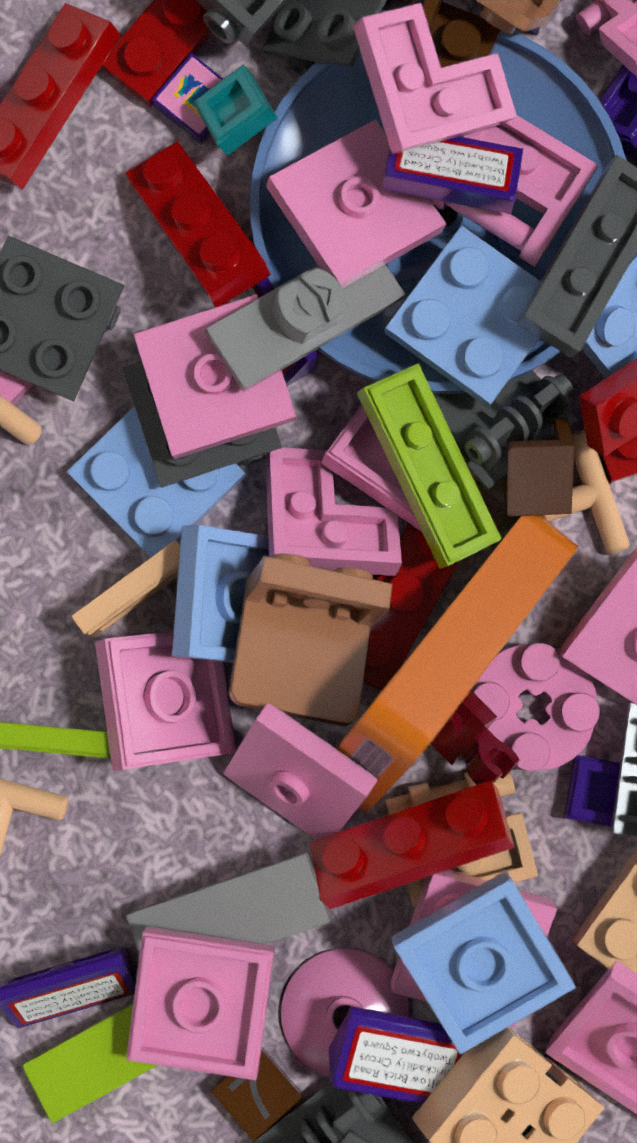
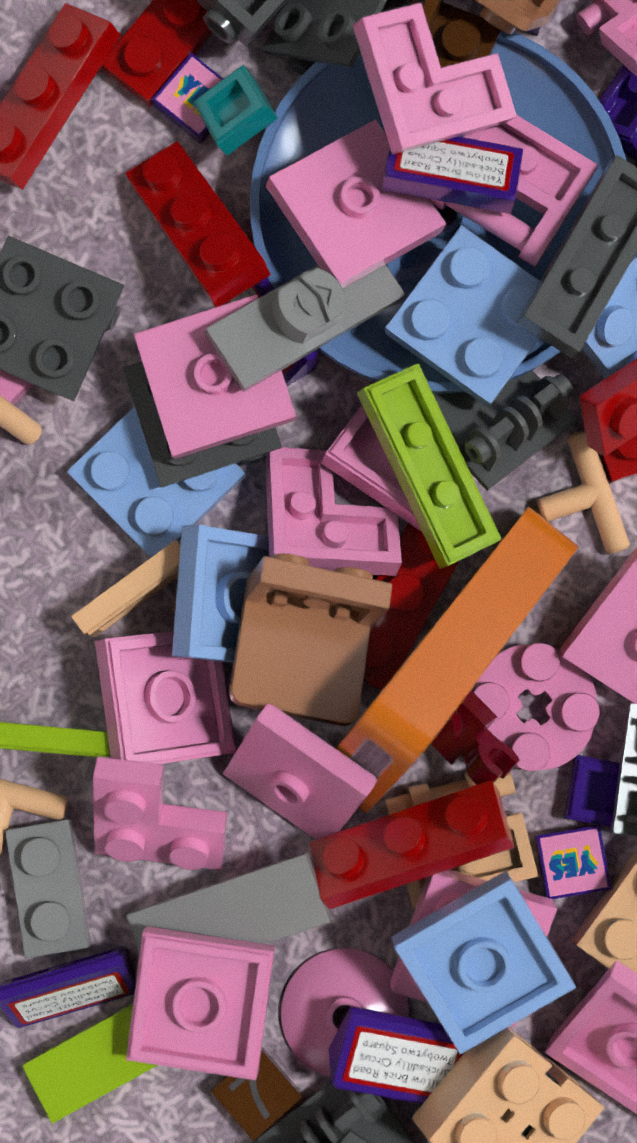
(48, 888): none -> light grey plate
(137, 825): none -> bright pink plate
(540, 474): reddish brown panel -> none
(572, 861): none -> tile

